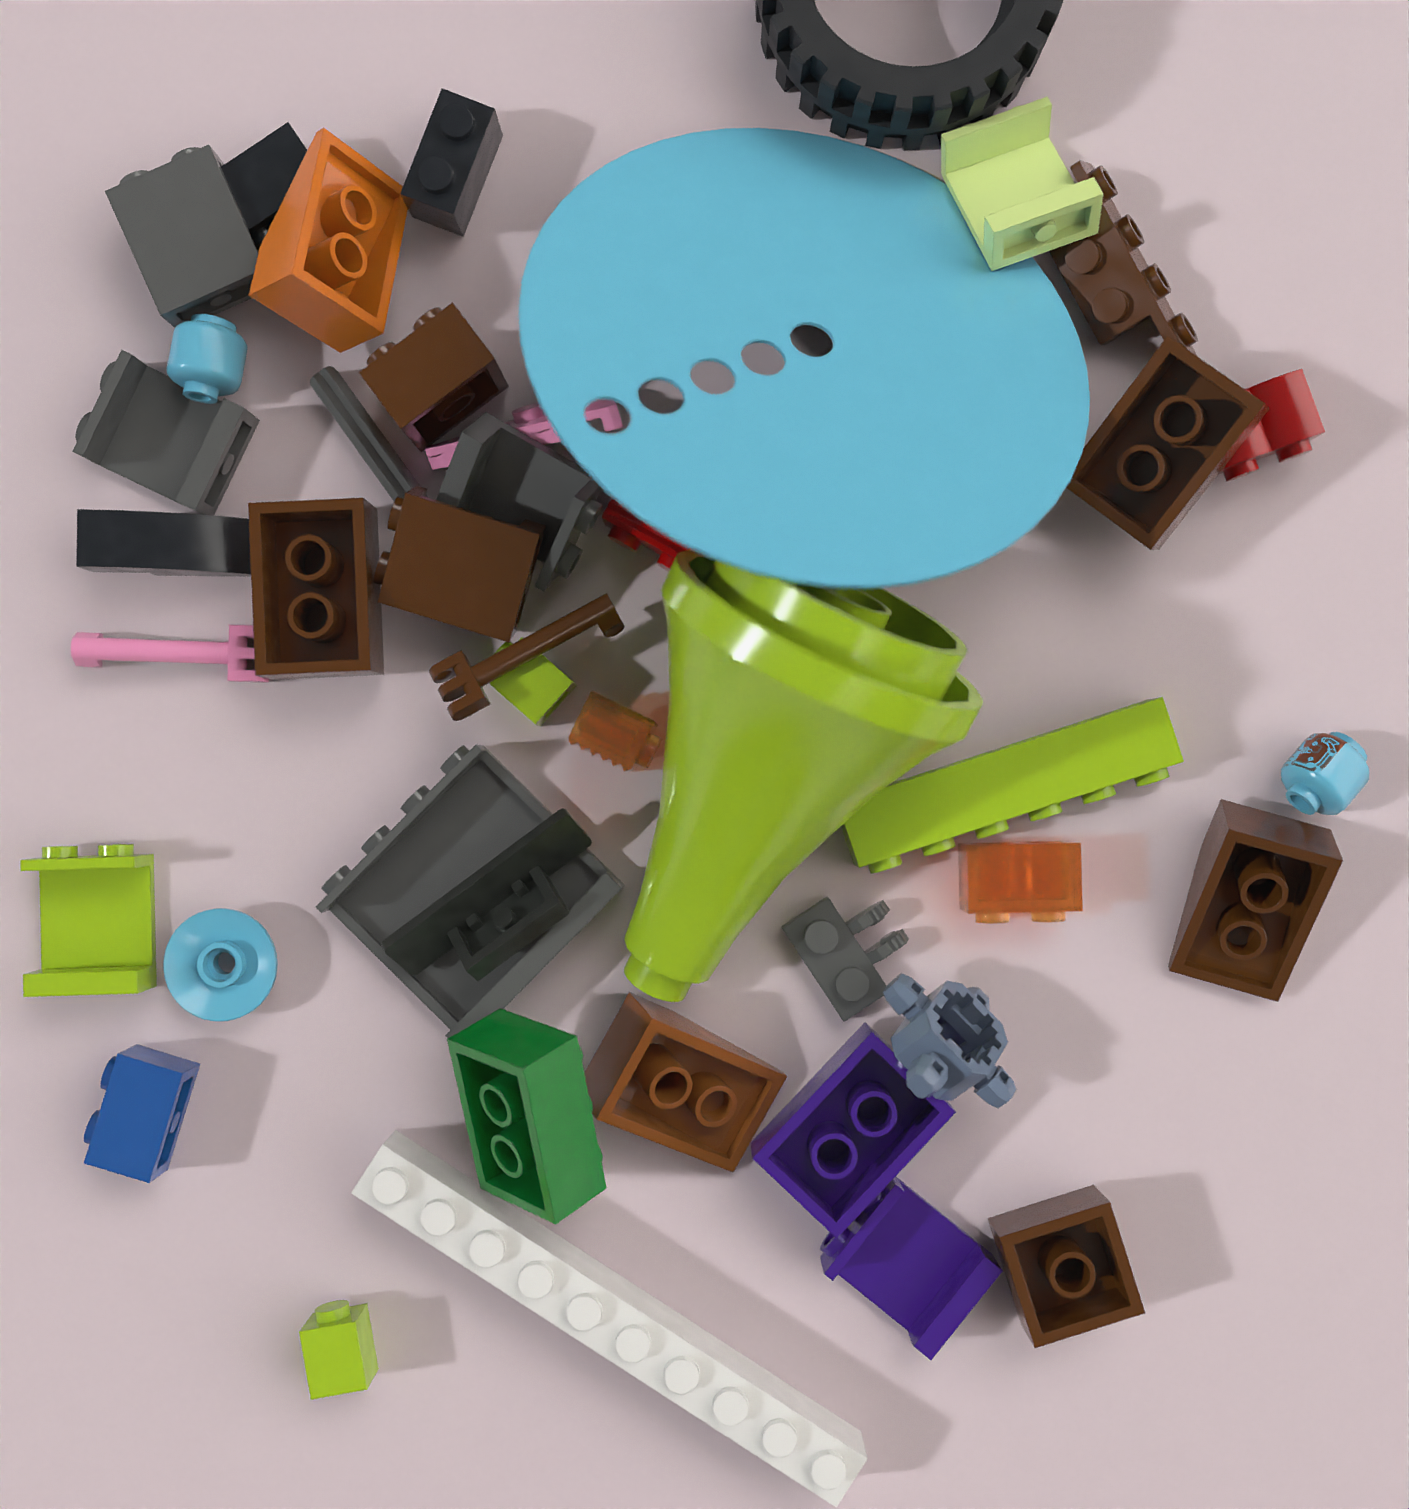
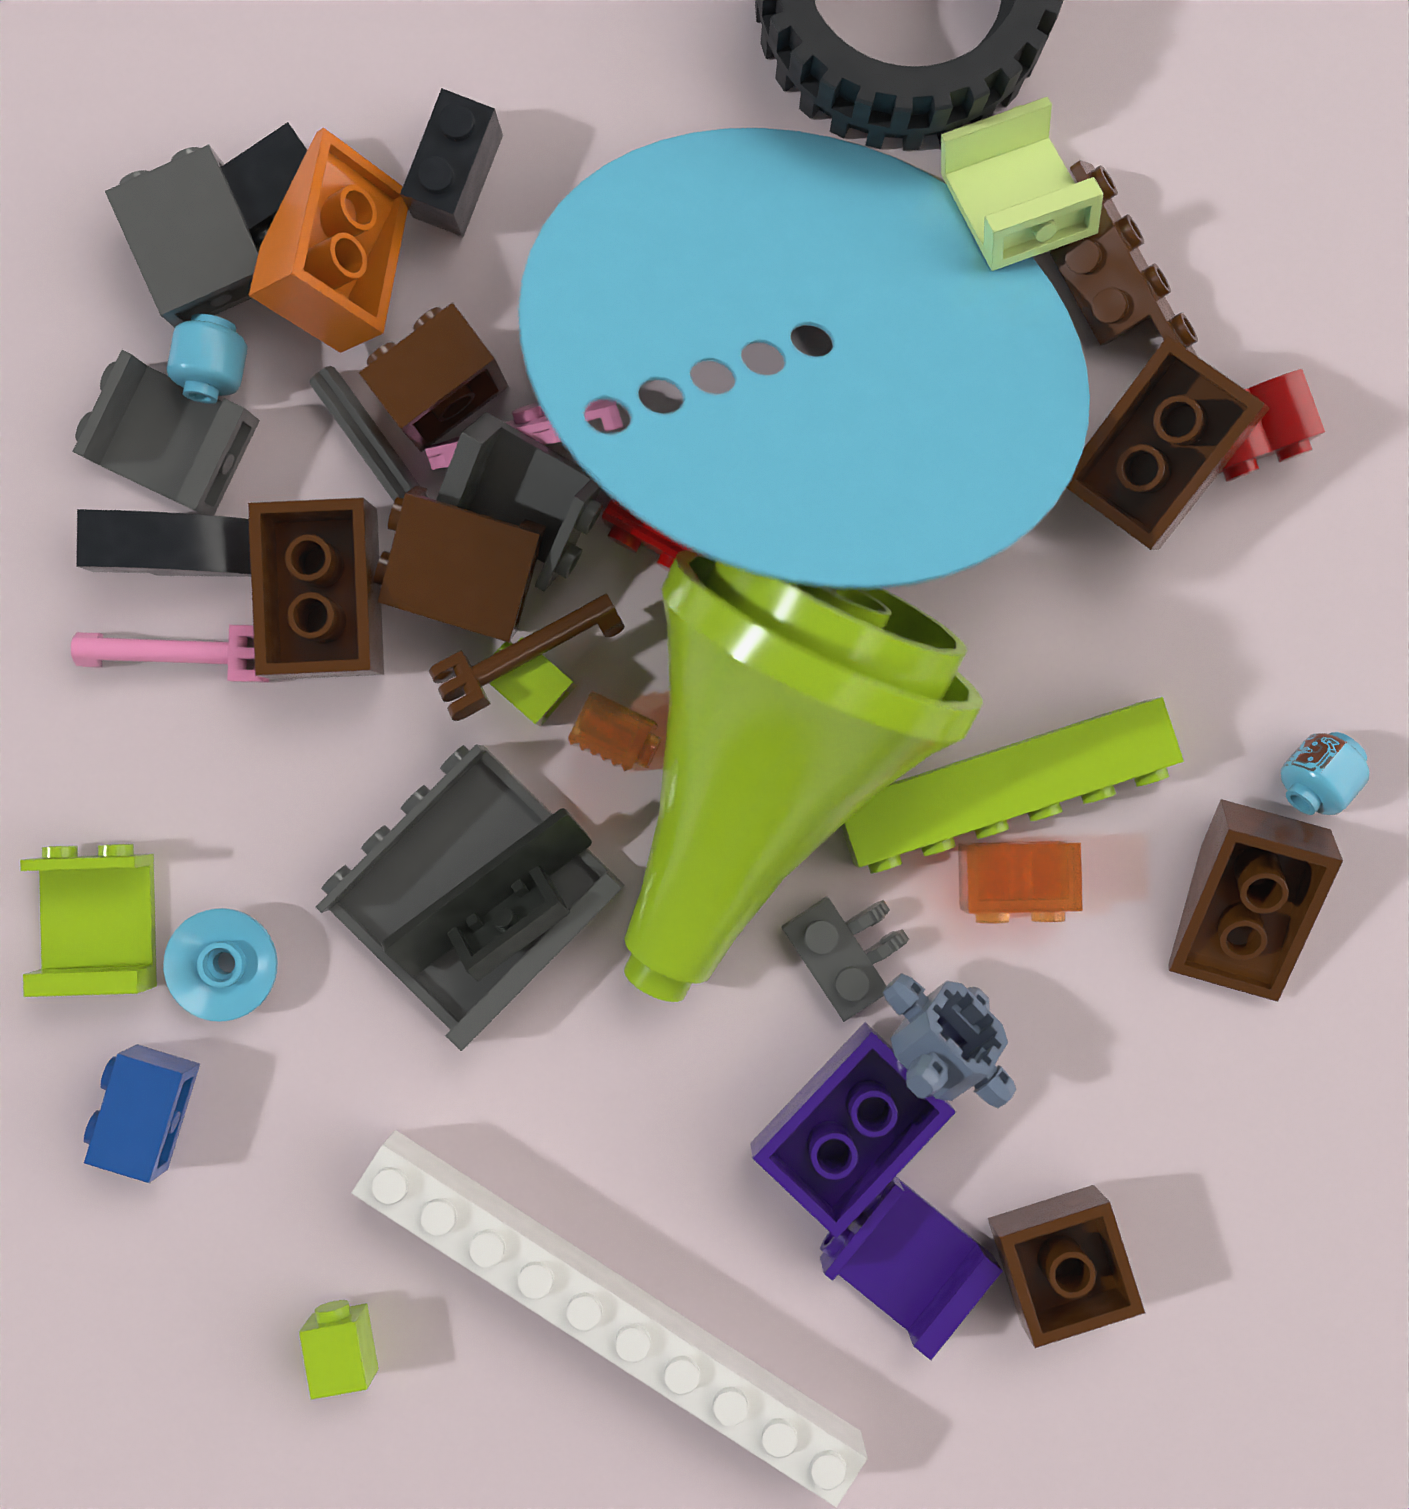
(528, 1114): green brick -> none
(679, 1084): dark orange slope -> none

